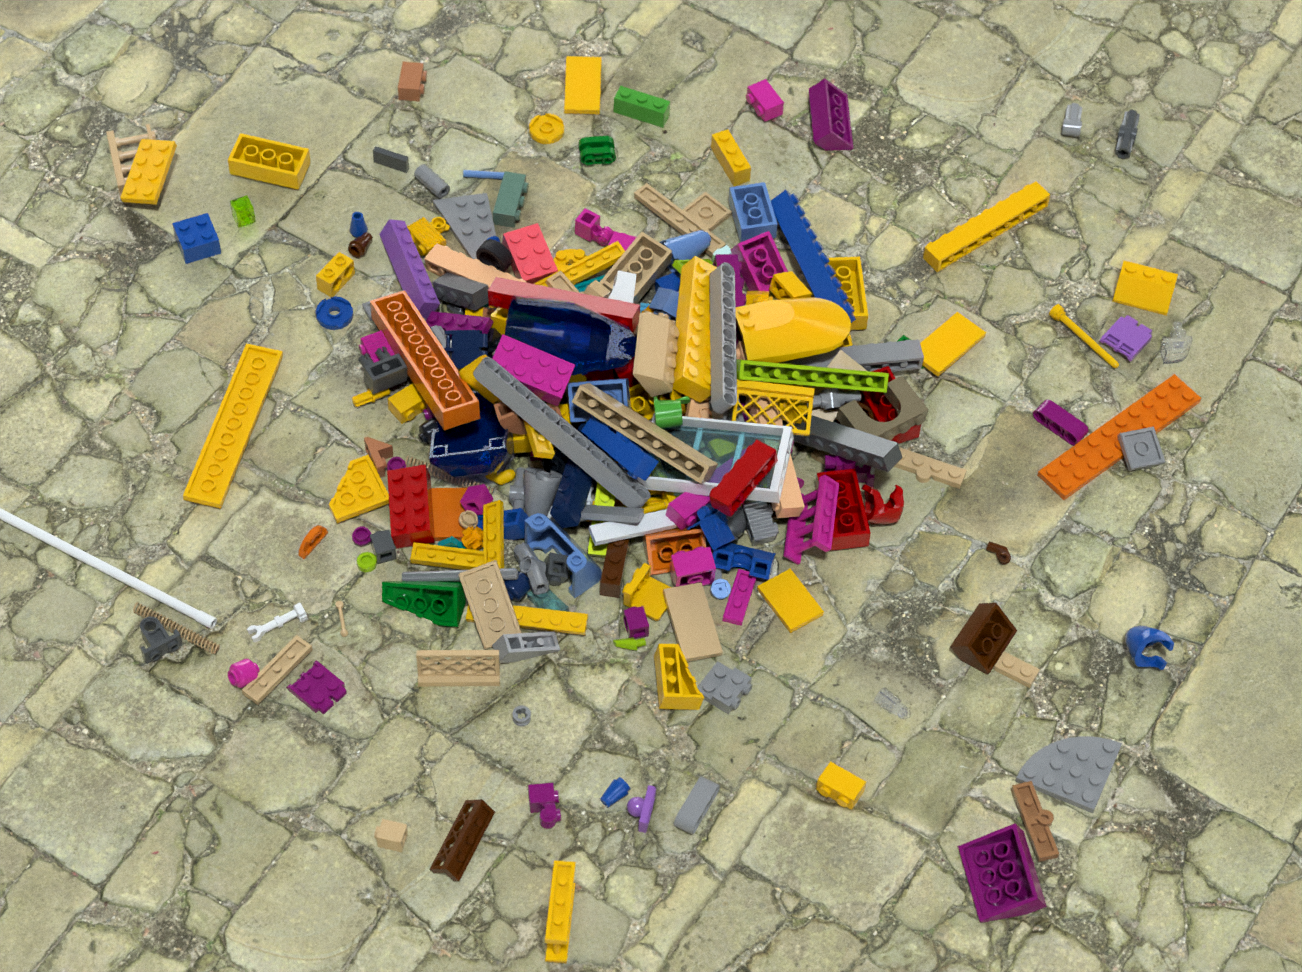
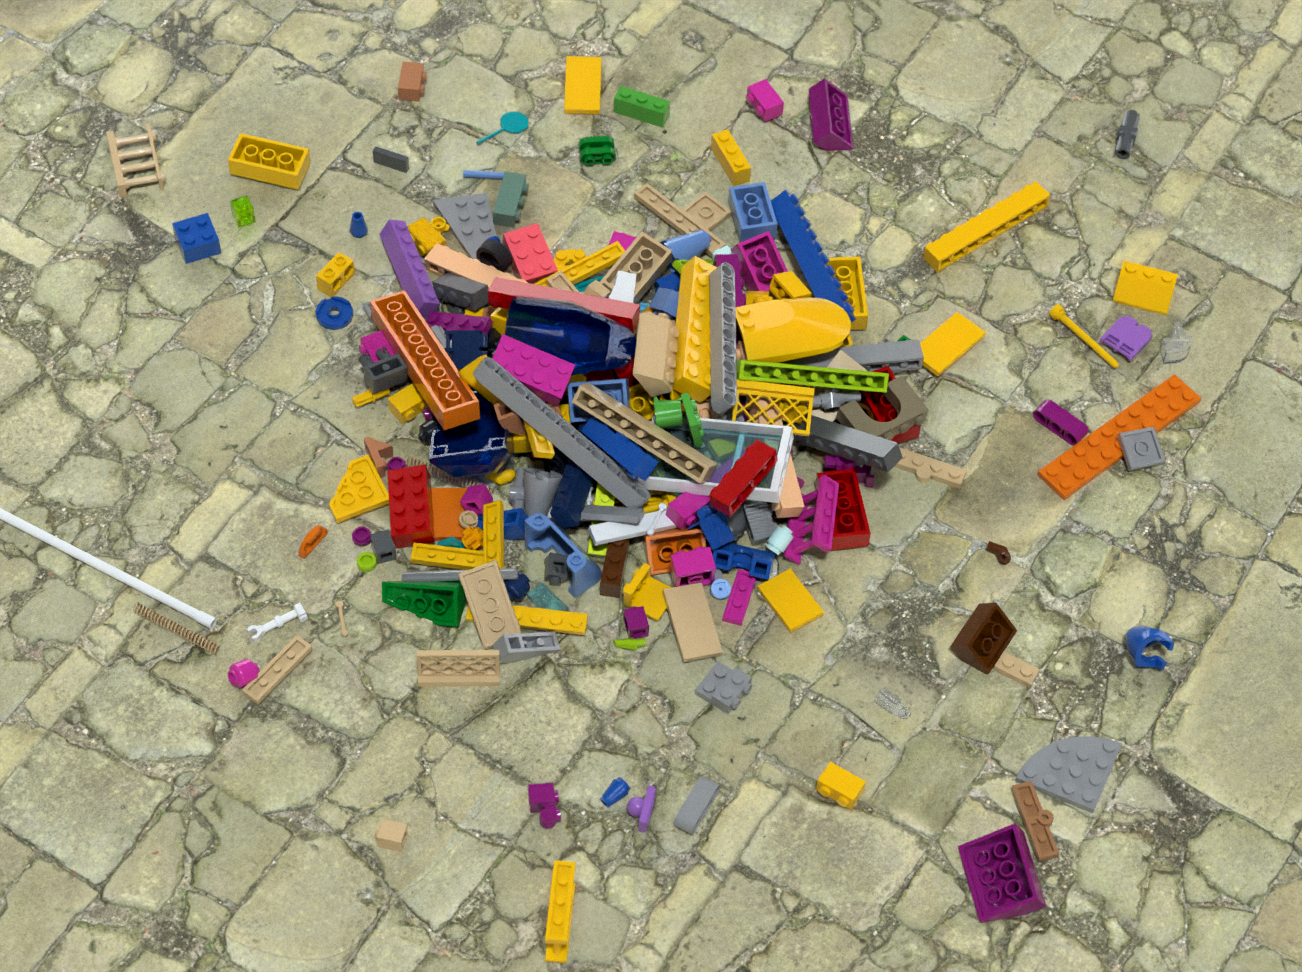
(148, 171): yellow plate -> none
(158, 640): dark grey pin -> none
(233, 426): yellow plate -> none
(318, 688): magenta plate -> none
(359, 245): reddish brown cone -> none
(432, 181): light grey axle -> none
(464, 840): reddish brown fence -> none
(511, 122): none -> teal piece
(524, 721): light grey bush -> none
(532, 567): light grey piece -> none
(546, 128): yellow tile -> none
(588, 227): dark pink brick -> none
(662, 507): none -> white hinge
(674, 681): yellow wedge -> none
(693, 419): none -> bright green plate
(779, 539): none -> light aqua brick
(882, 513): red piece -> none
(1072, 121): light grey piece -> none

